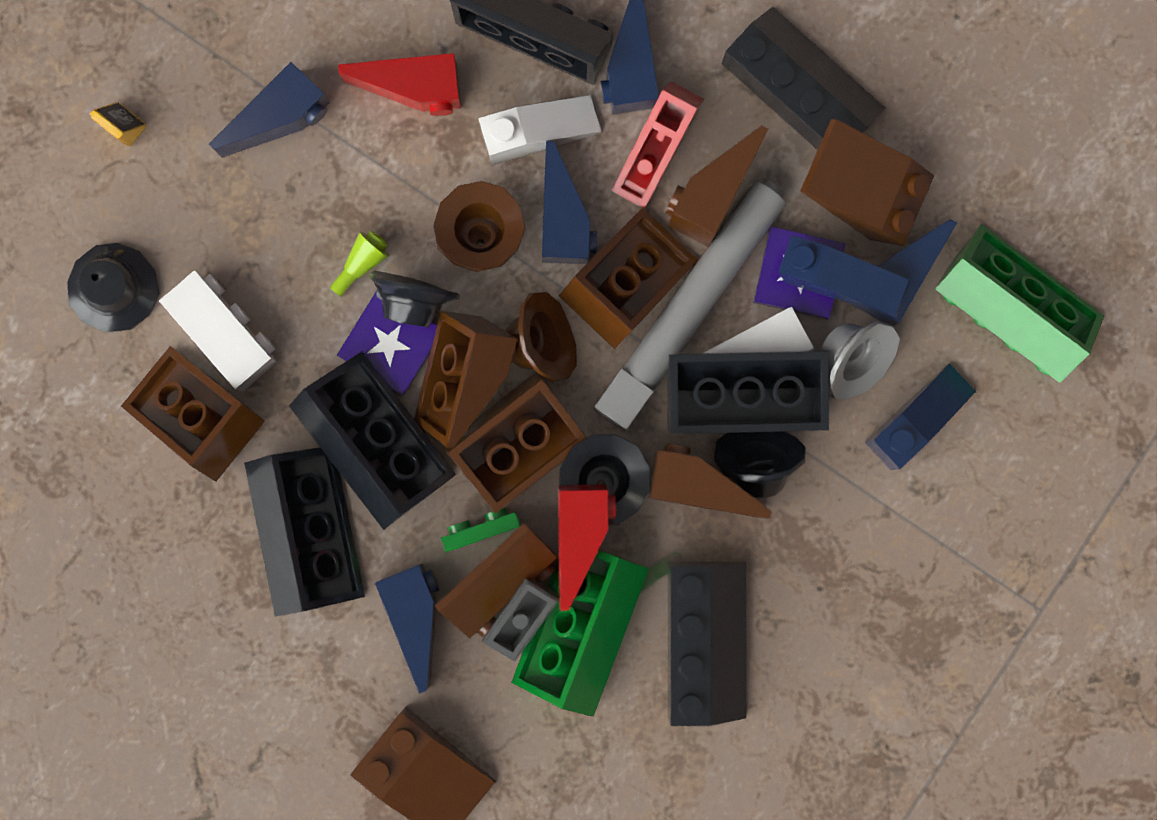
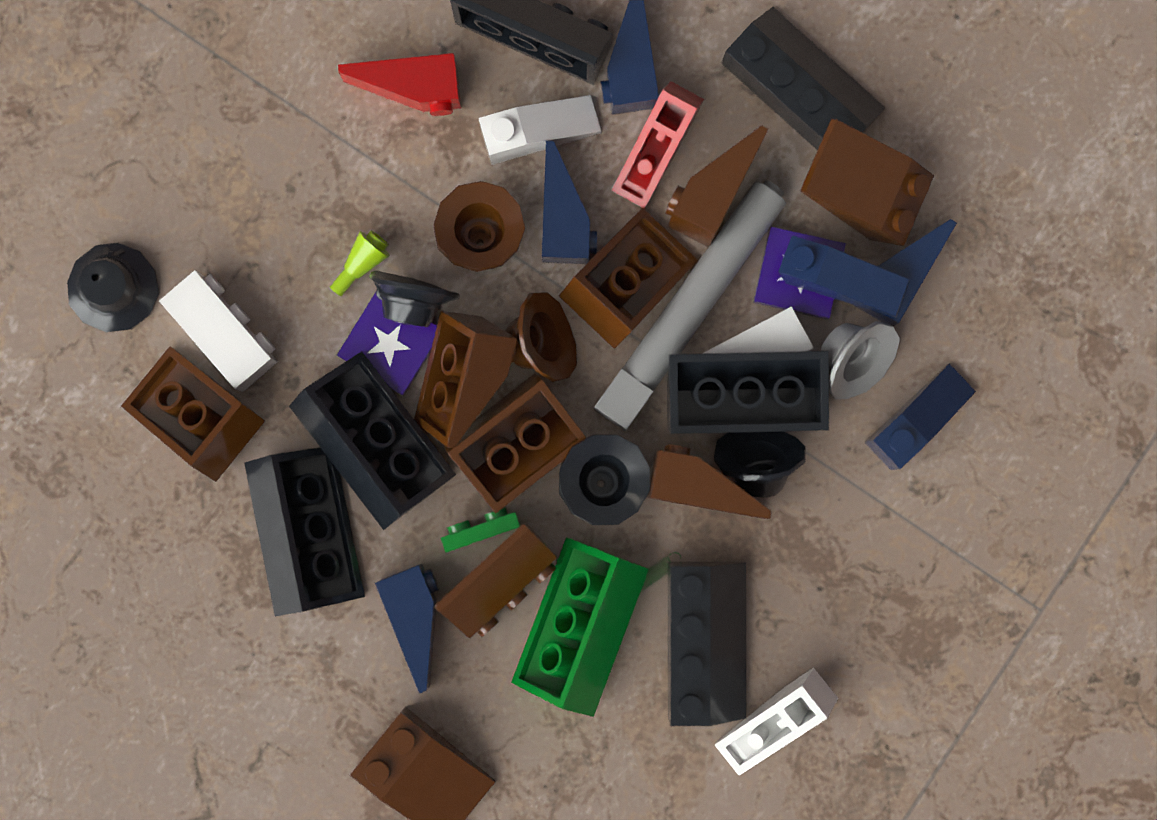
(119, 122): slope -> none
(277, 111): dark blue slope -> none
(521, 618): dark grey slope -> none
(581, 530): red slope -> none
(778, 721): none -> white slope
(1021, 304): slope -> none

